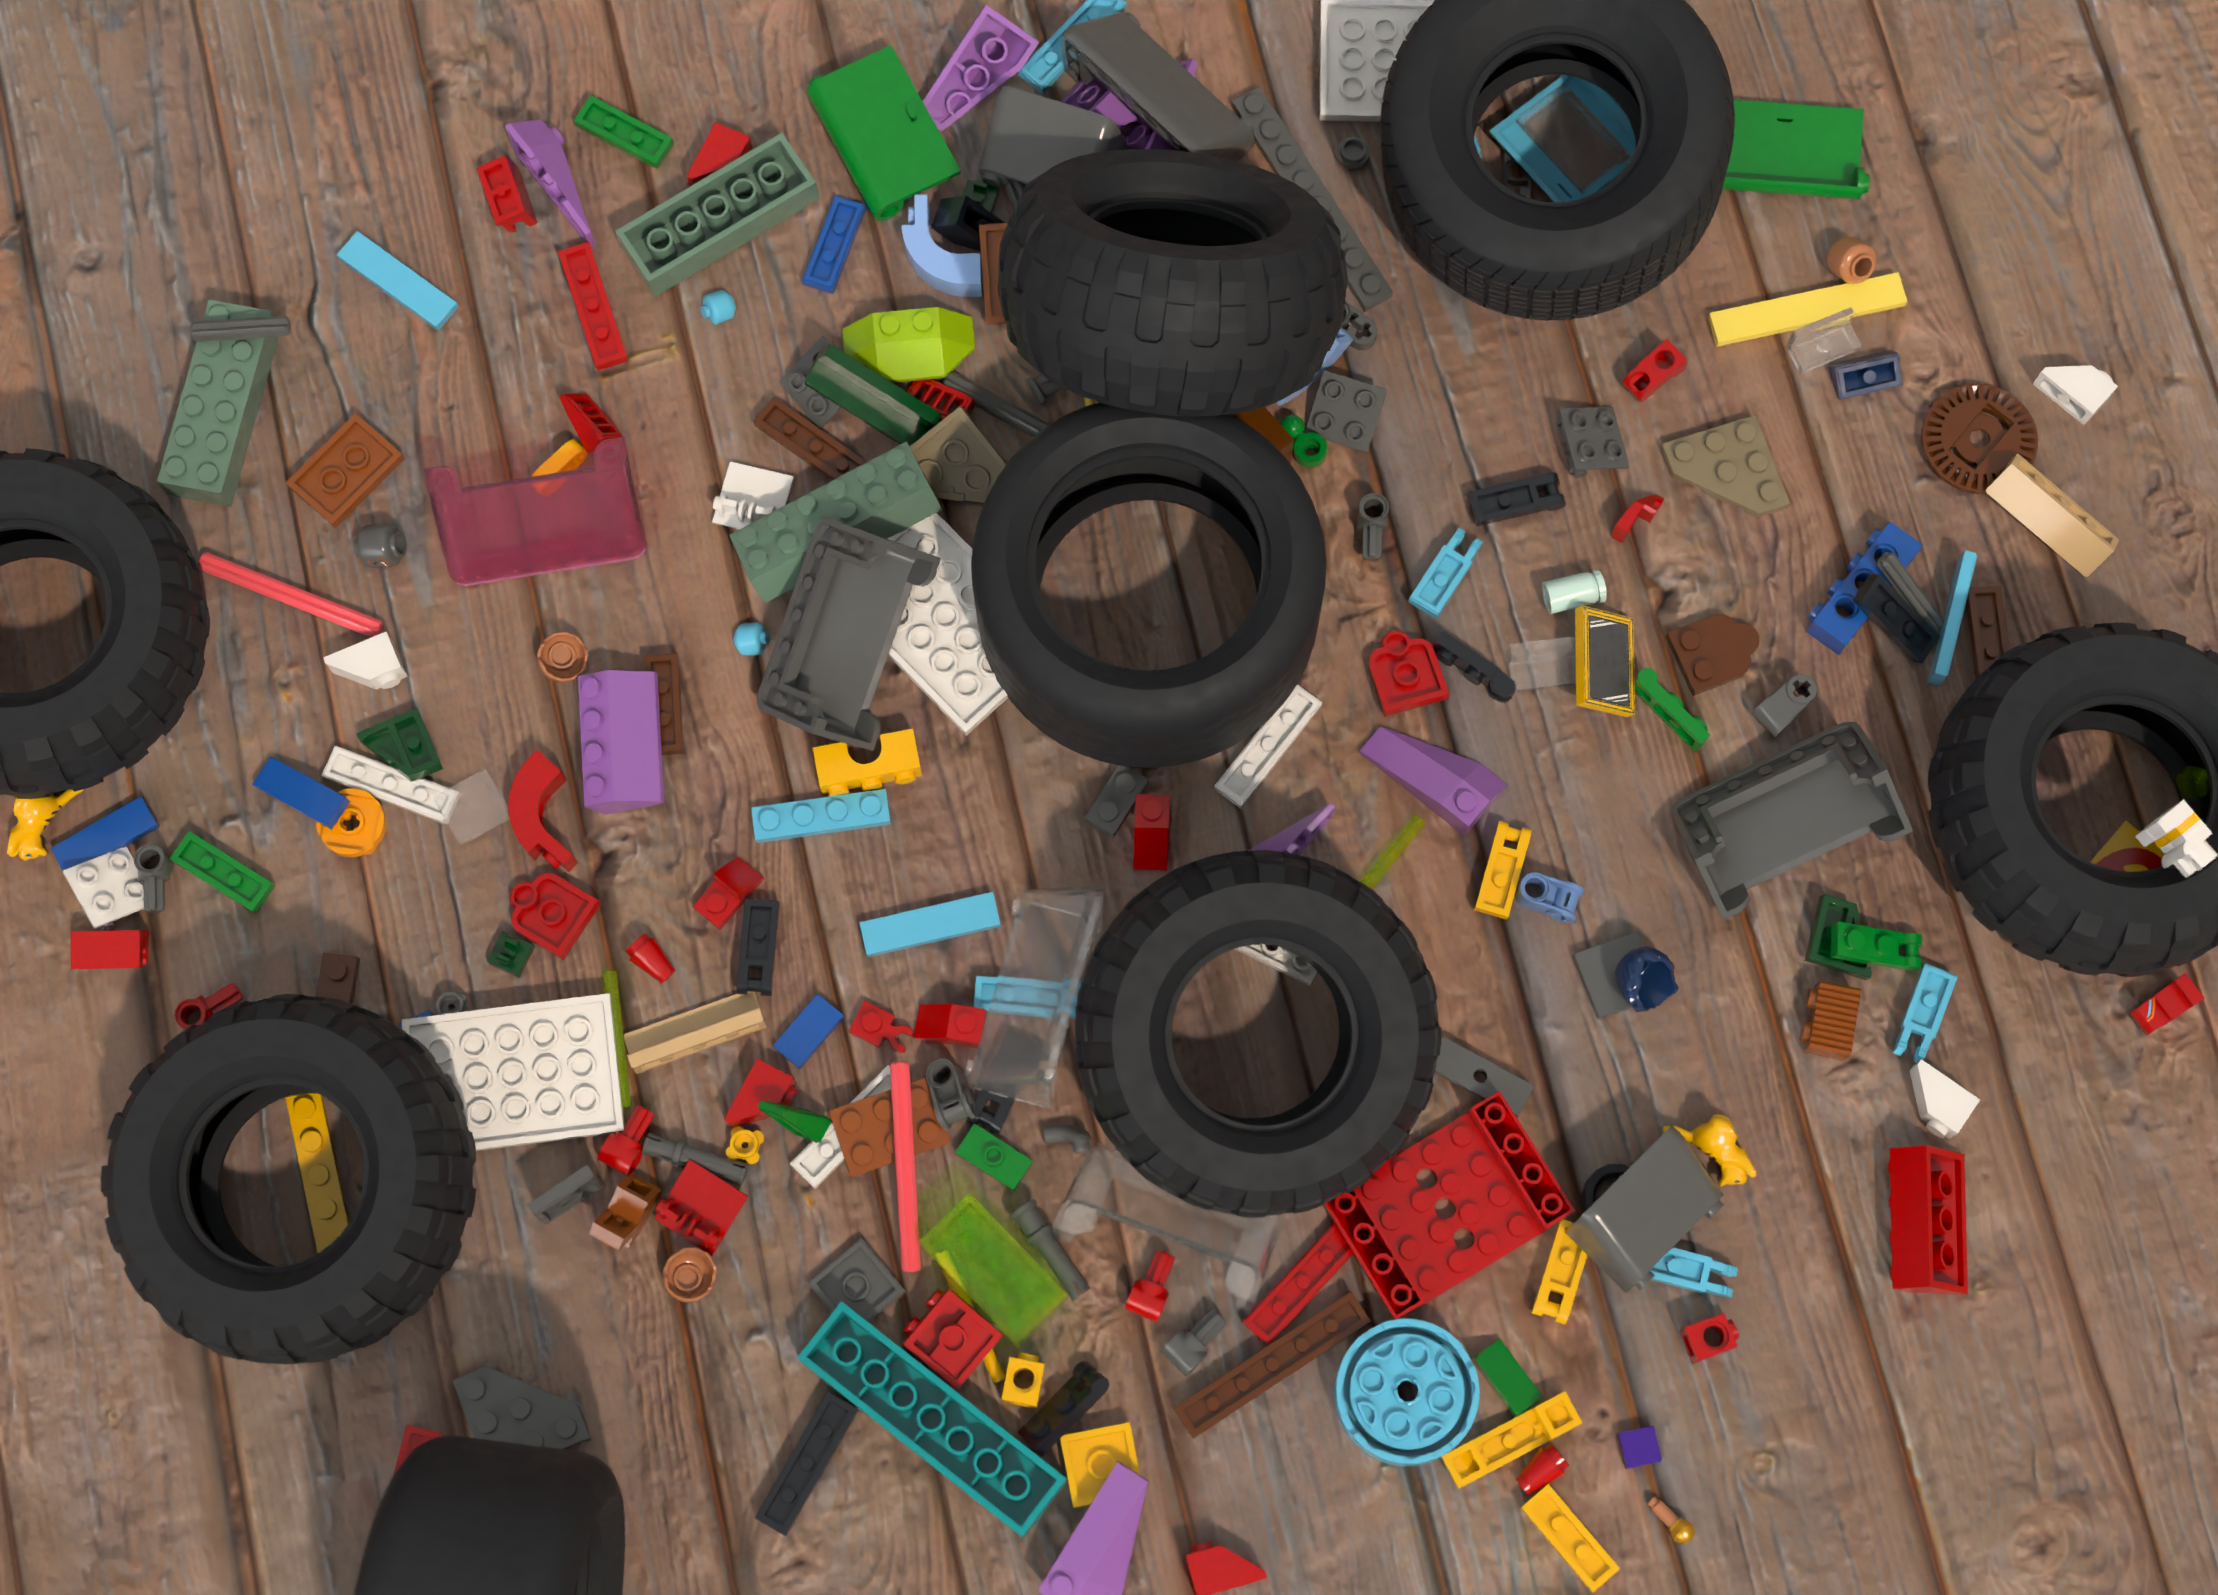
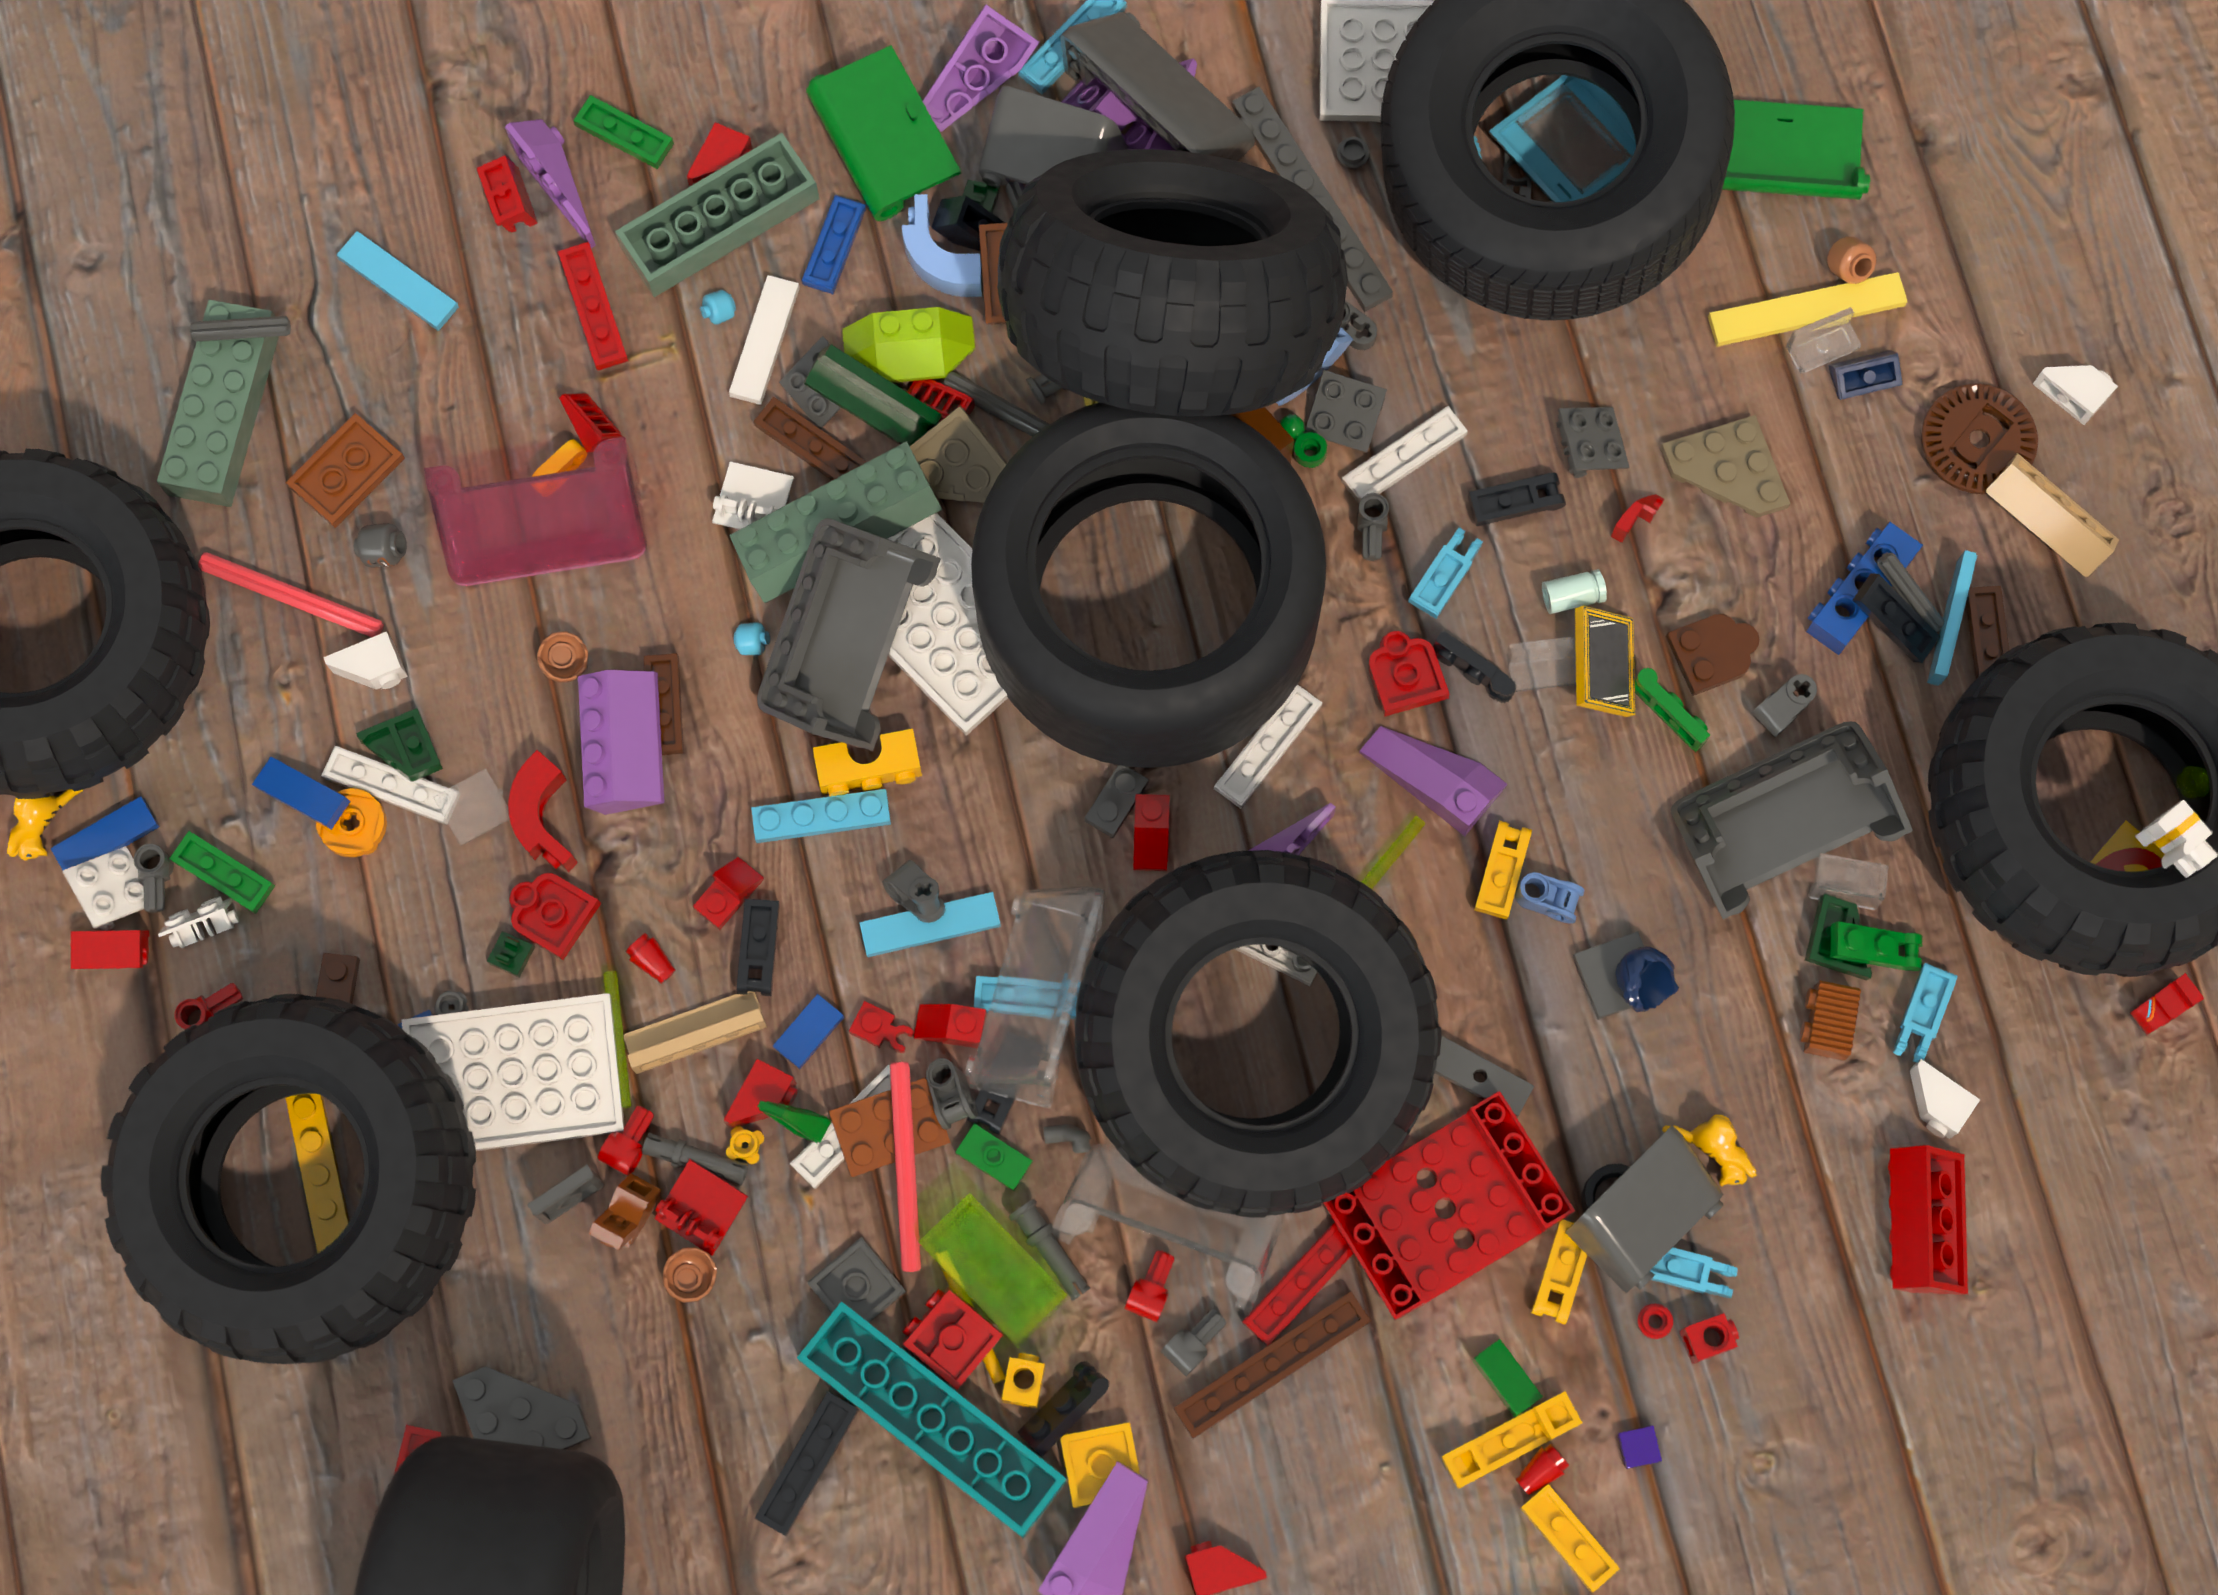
(182, 921): none -> white hinge
(764, 340): none -> white tile
(915, 892): none -> dark grey piece
(1369, 1400): medium azure brick -> none
(1405, 455): none -> white tile
(1655, 371): red leg -> none
(1664, 1315): none -> red plate
(1680, 1529): piece -> none
(1850, 880): none -> clear panel

